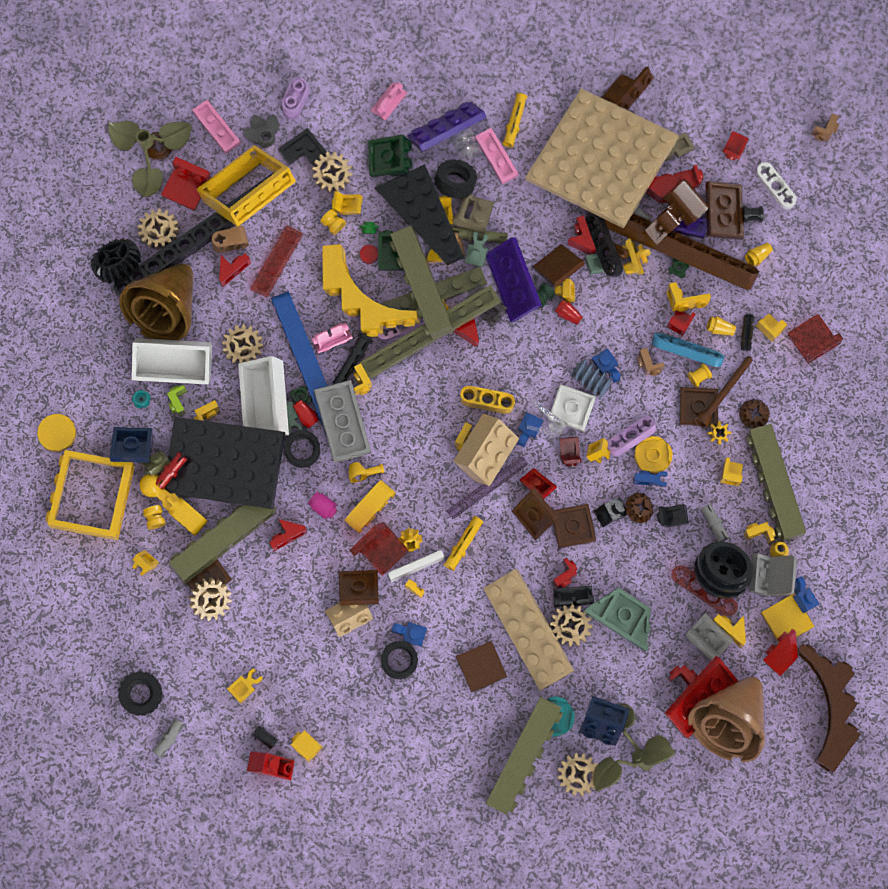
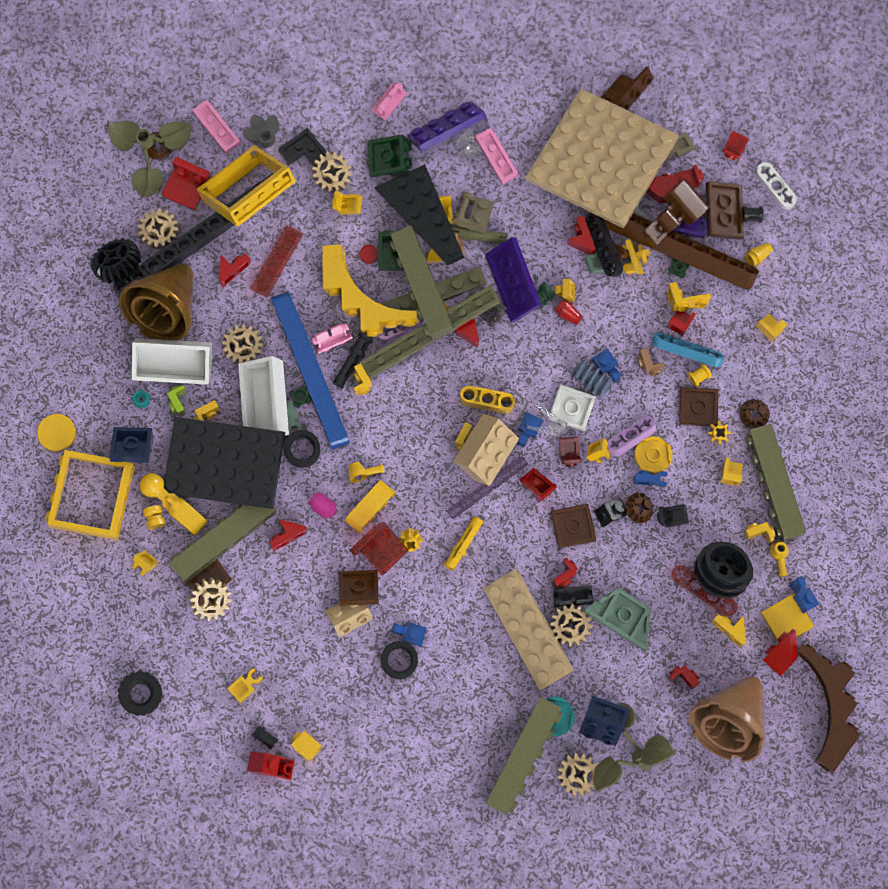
(156, 463): olive bracket -> none
(168, 738): light grey pin -> none
(171, 470): red pin -> none
(231, 238): medium nougat piece -> none
(295, 98): lavender brick -> none
(305, 414): red cone -> none
(333, 222): yellow wheel -> none
(342, 421): light grey tile -> none
(369, 228): green plate -> none
(411, 586): yellow tile -> none
(415, 566): white tile -> none
(453, 189): black tyre -> none
(477, 252): sand green plate -> none
(481, 666): reddish brown tile -> none
(510, 138): yellow pin -> none
(535, 514): reddish brown tile -> none
(558, 265): reddish brown tile -> none
(703, 418): reddish brown piece -> none
(709, 637): light grey bracket -> none
(711, 680): red tile -> none
(714, 523): light grey pin -> none
(720, 326): yellow cone -> none
(747, 332): black axle -> none
(773, 575): light grey bracket -> none
(814, 338): clear red bracket -> none
(824, 134): medium nougat bracket -> none

